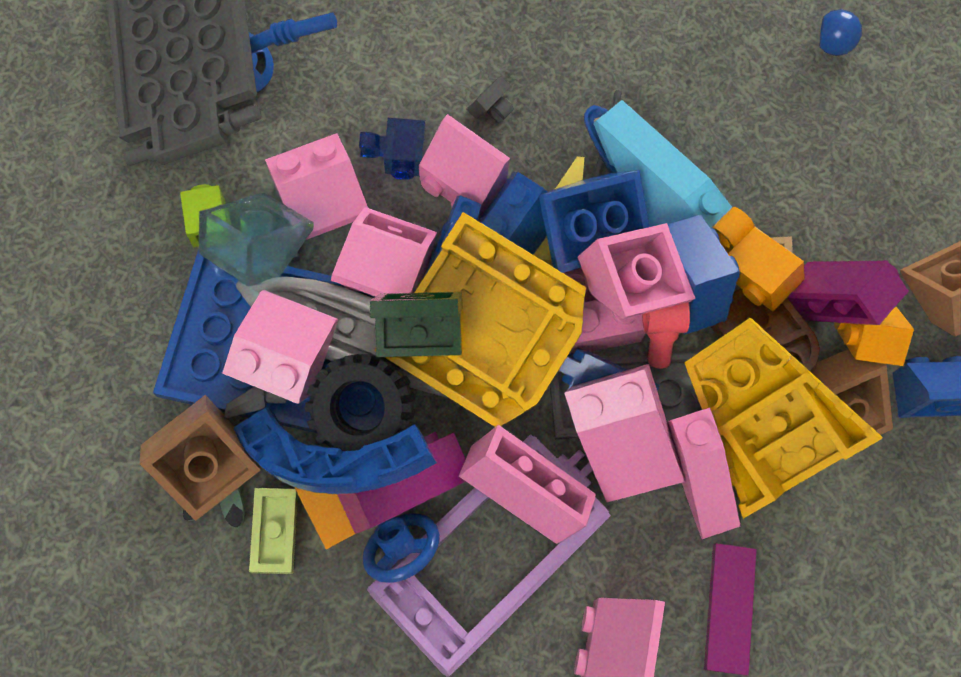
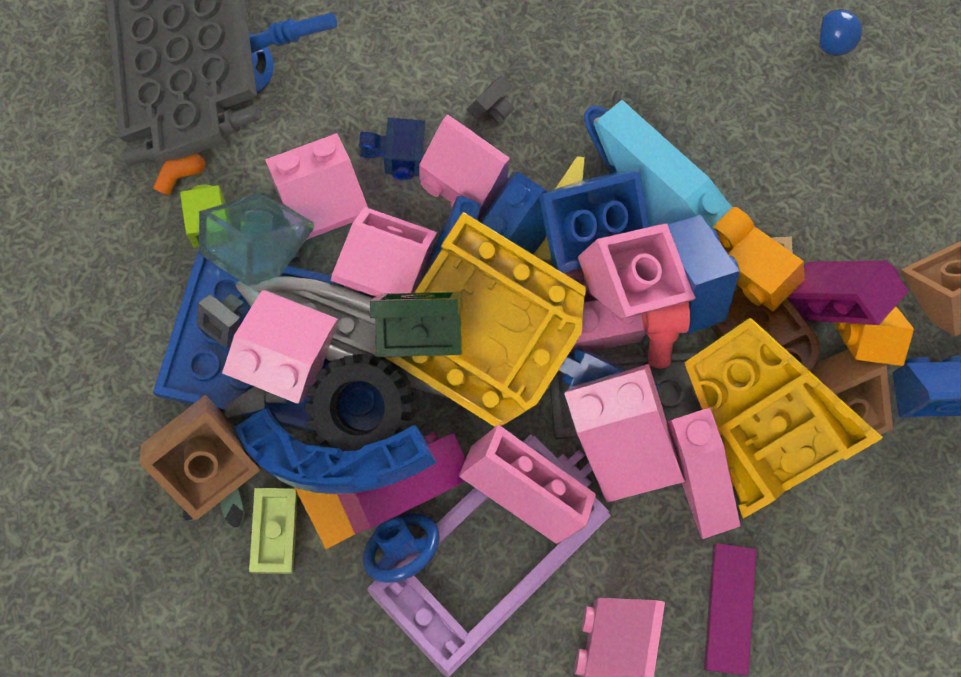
(177, 169): none -> orange arm
(220, 318): none -> dark grey tile

